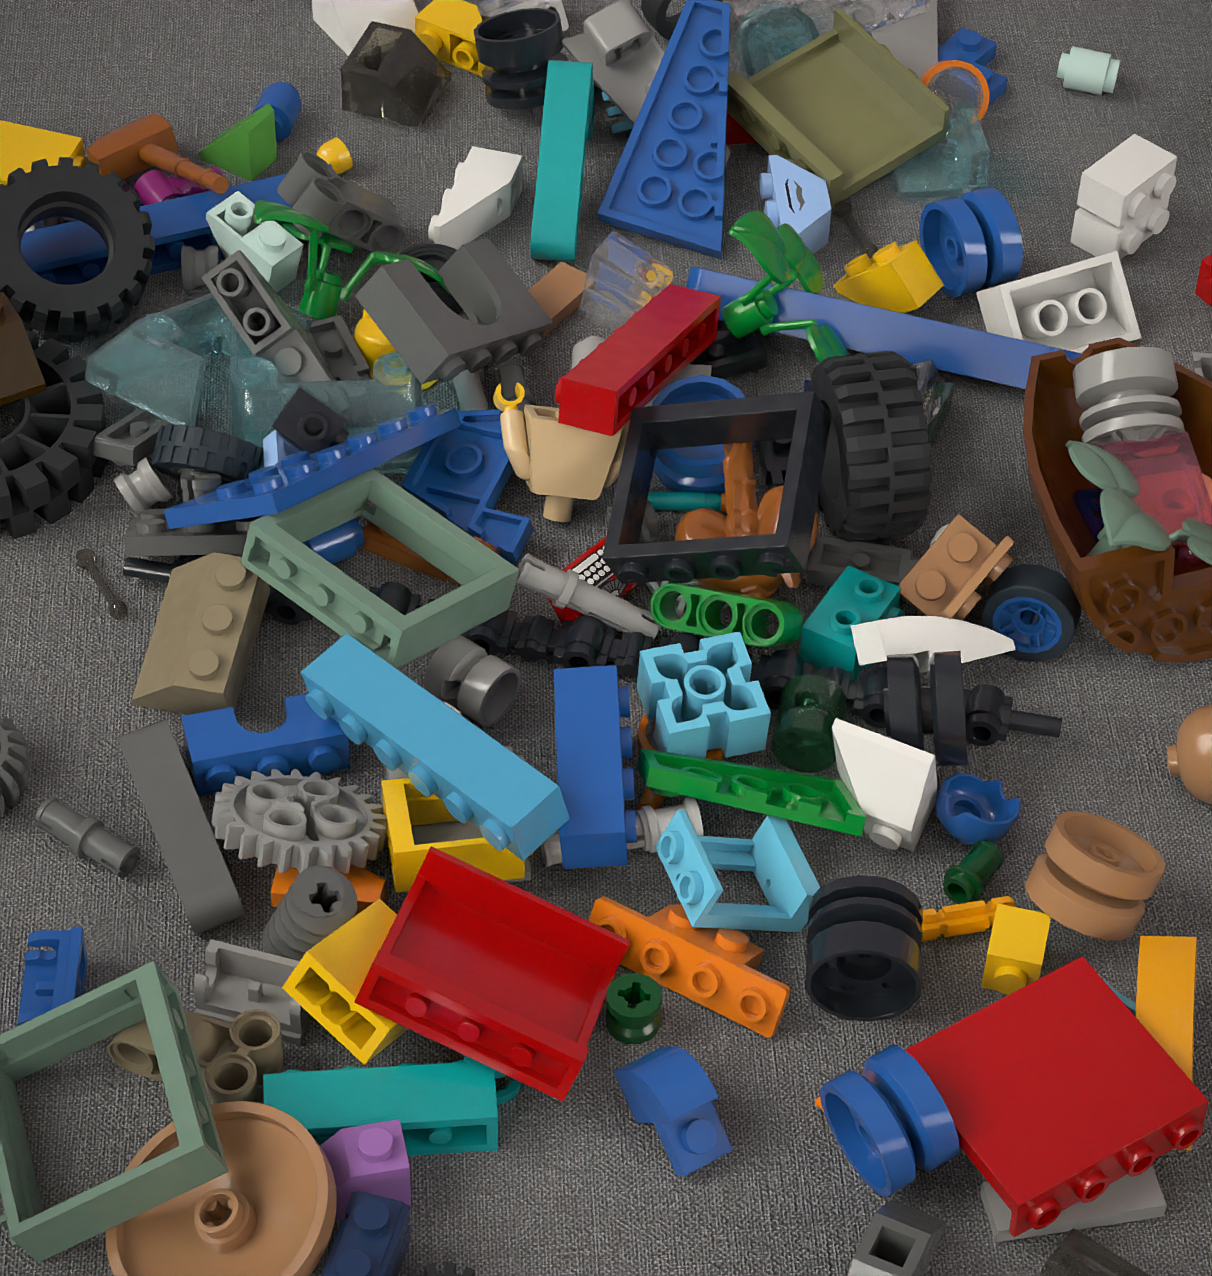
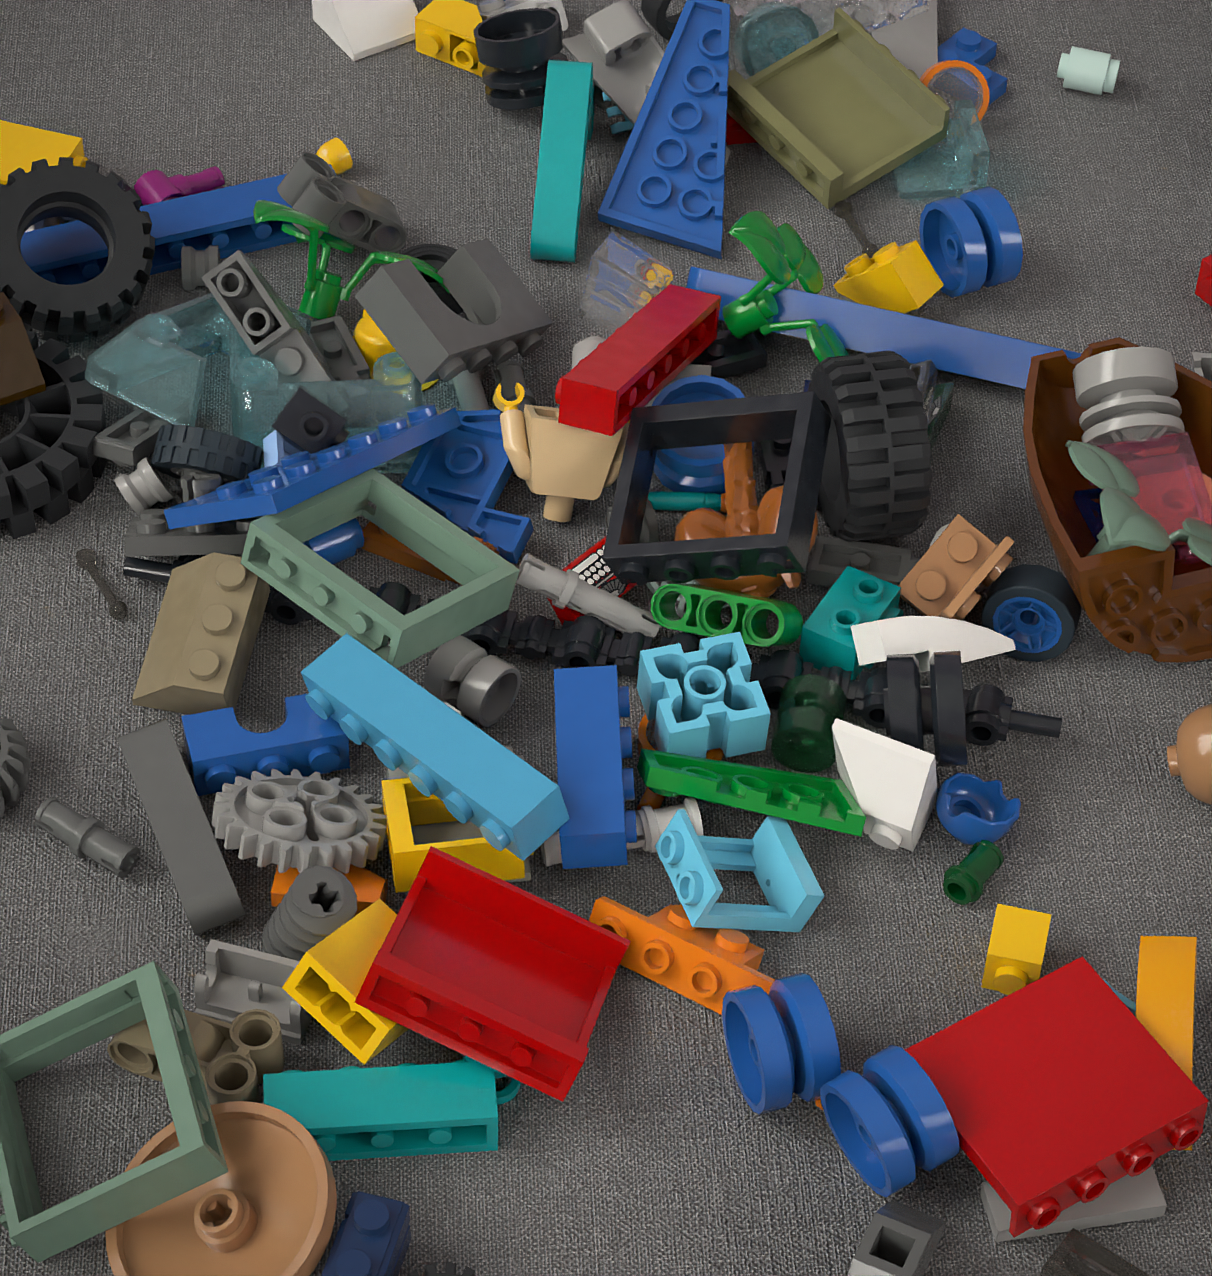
(52, 975): blue hinge -> none
(148, 144): dark orange piece -> none
(246, 146): bright green slope -> none
(265, 244): light aqua slope -> none
(286, 105): blue brick -> none
(369, 1161): medium lavender slope -> none
(392, 76): clear smoke slope -> none
(480, 199): white slope -> none
(559, 292): medium nougat tile -> none
(640, 1021): dark green wheel -> none
(677, 1098): blue brick -> none
(780, 1042): none -> blue wheel
(798, 200): light blue slope -> none
(864, 948): black wheel -> none
(961, 918): light orange axle -> none
(1064, 305): white slope -> none
(1095, 876): medium nougat wheel -> none
(1129, 196): white piece -> none

